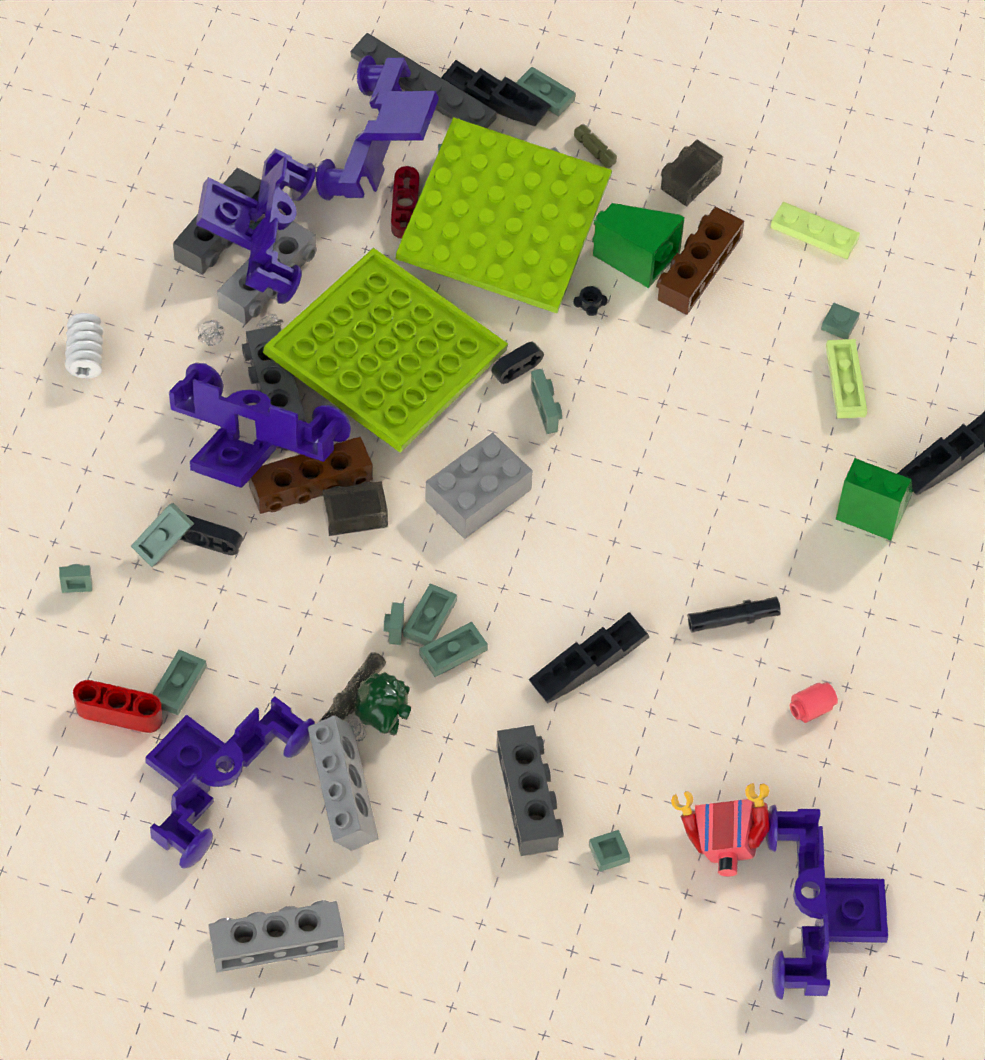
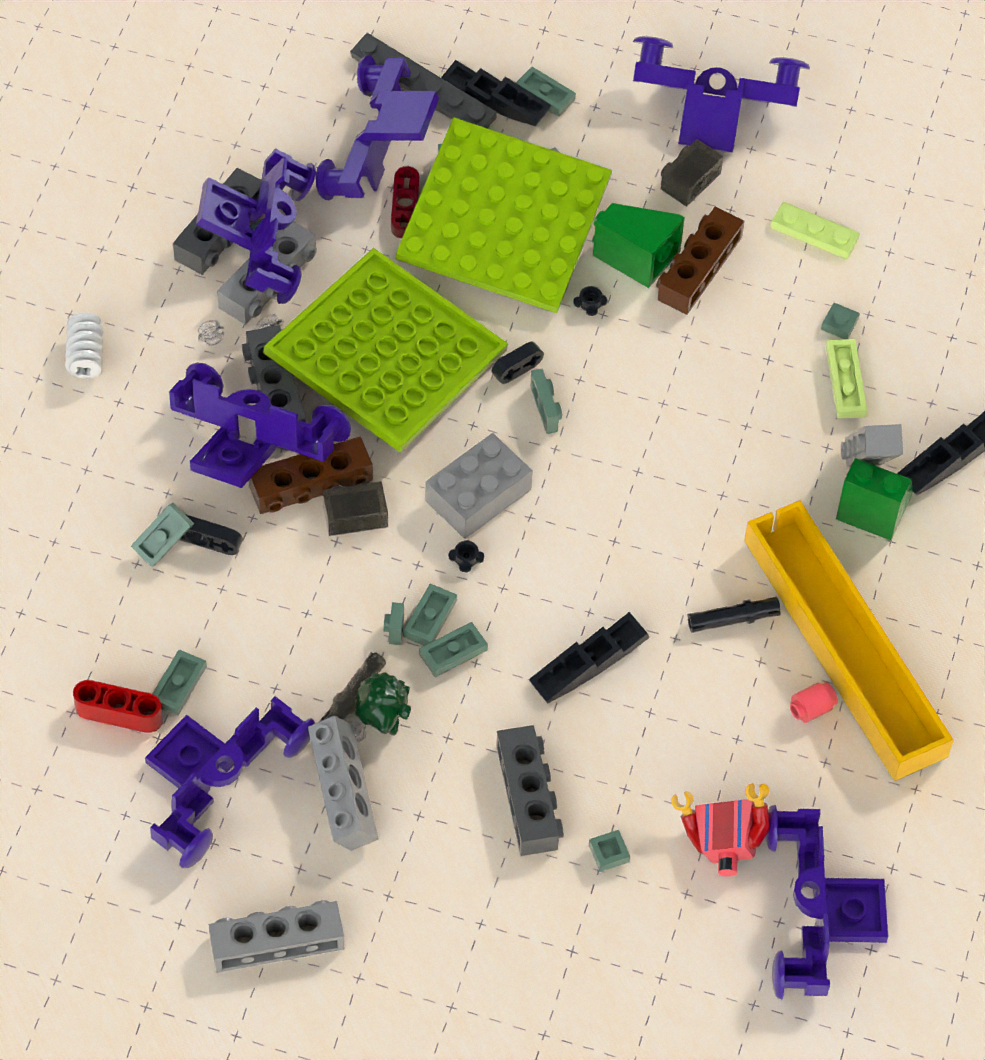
(75, 578): sand green plate -> none
(466, 548): none -> black plate
(595, 146): olive axle -> none
(709, 116): none -> dark purple piece
(848, 641): none -> yellow piece
(873, 444): none -> light grey brick

